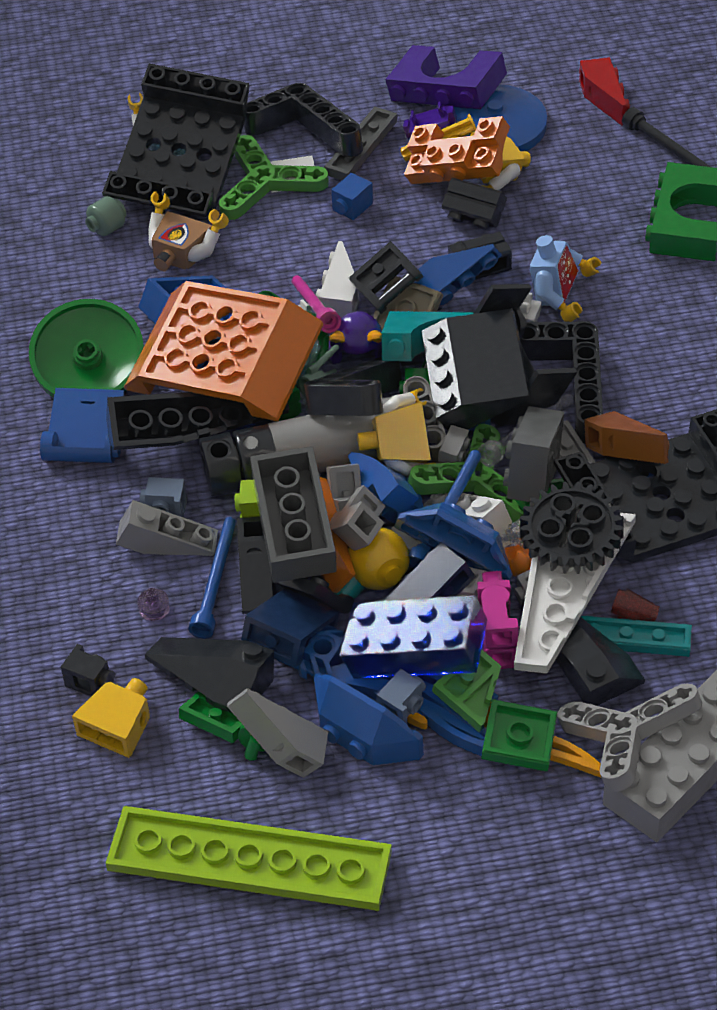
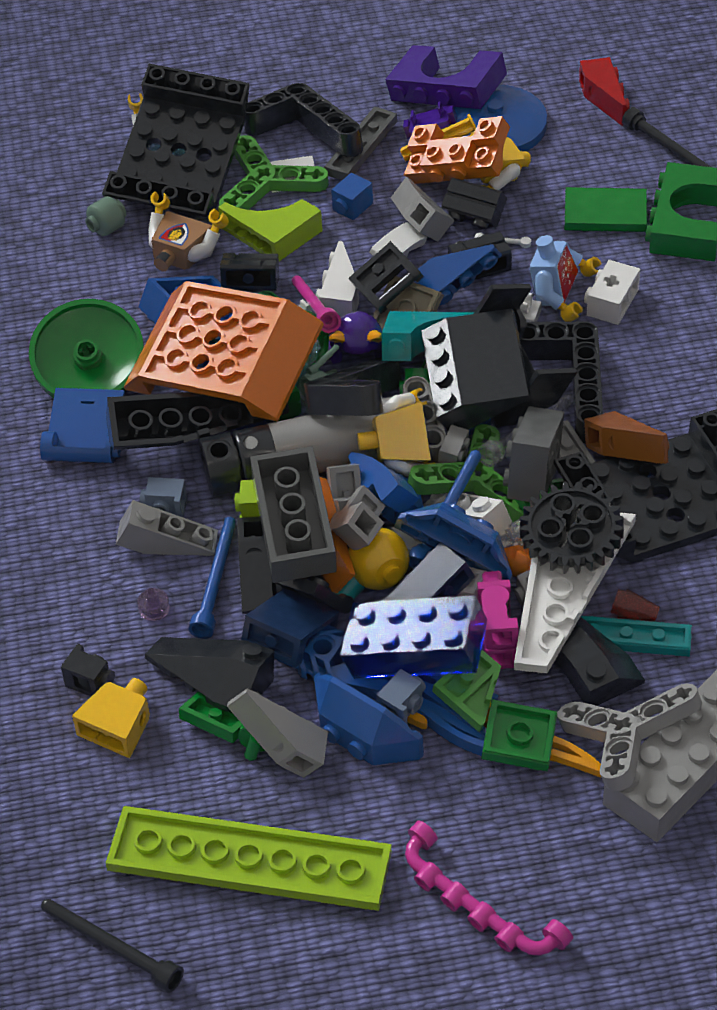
(165, 974): none -> black piece
(249, 271): none -> black brick
(274, 230): none -> lime arch
(403, 237): none -> white slope
(421, 210): none -> light grey slope
(481, 913): none -> dark pink bar
(524, 242): none -> white hinge
(606, 209): none -> green tile
(612, 292): none -> white brick

